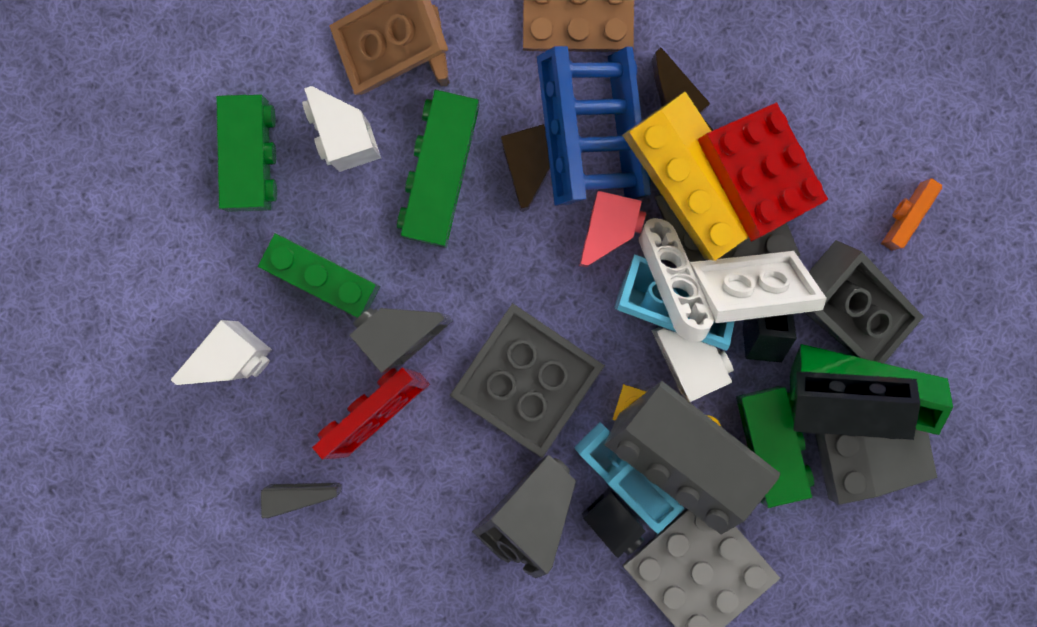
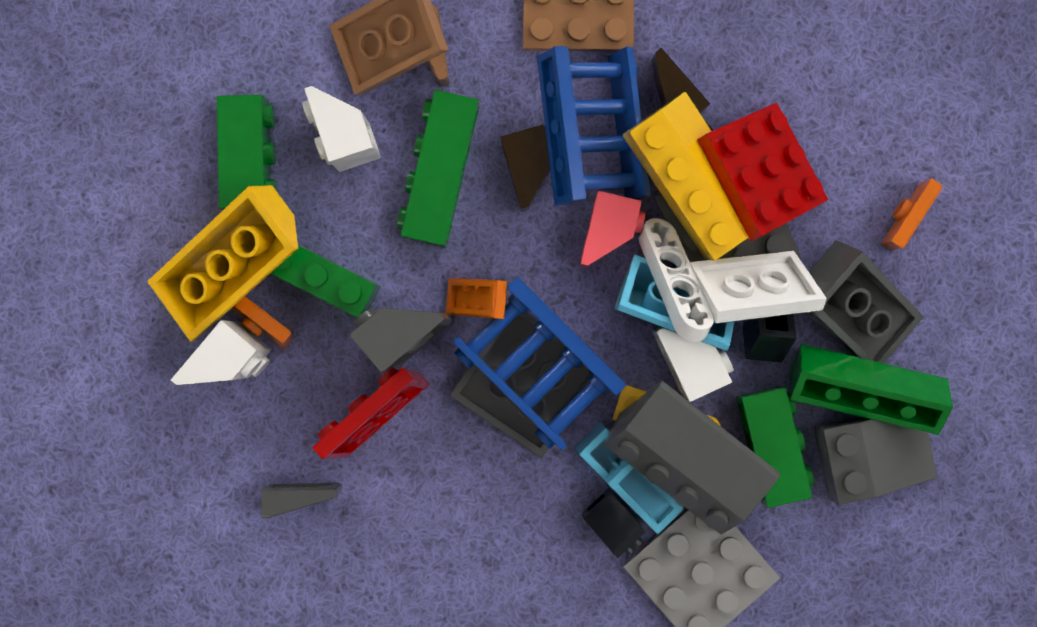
(226, 259): none -> yellow slope
(260, 322): none -> orange plate
(476, 298): none -> orange plate
(531, 518): dark grey slope -> none
(574, 354): none -> blue fence
(856, 405): black brick -> none

